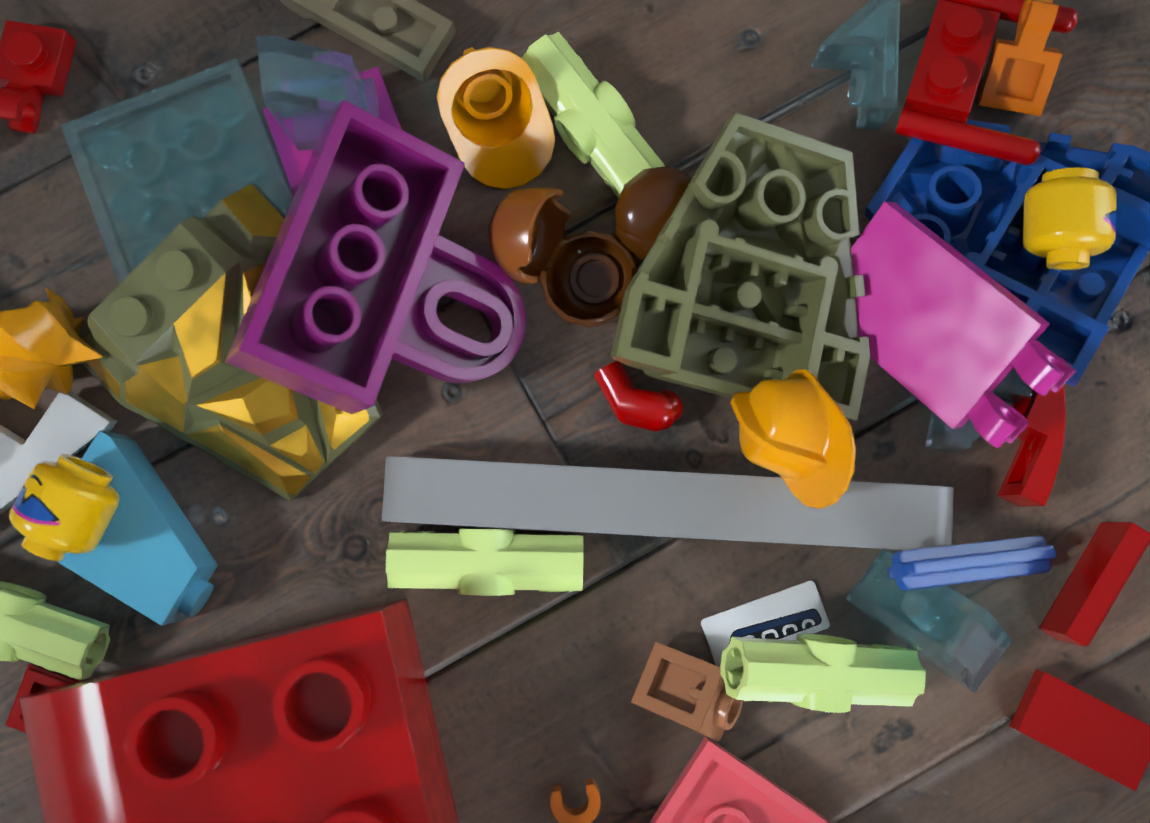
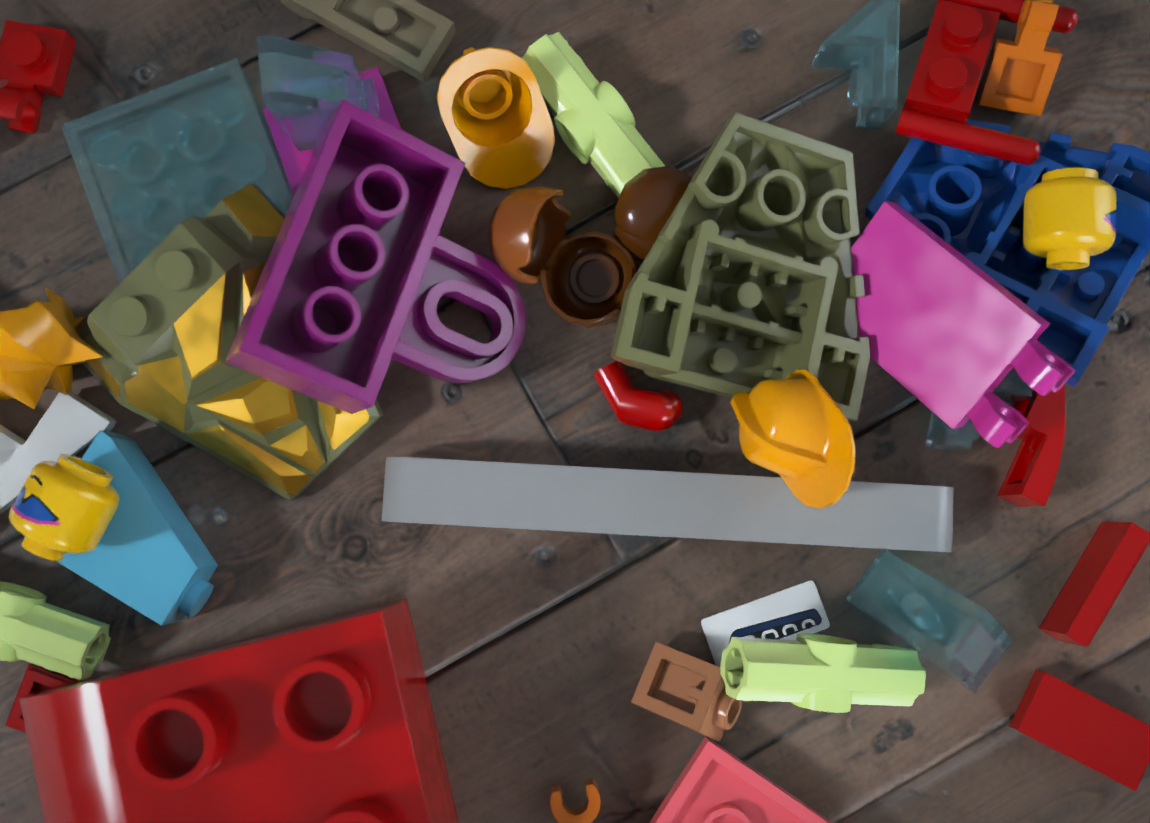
(485, 561): yellowish green piece -> none
(970, 562): axle -> none

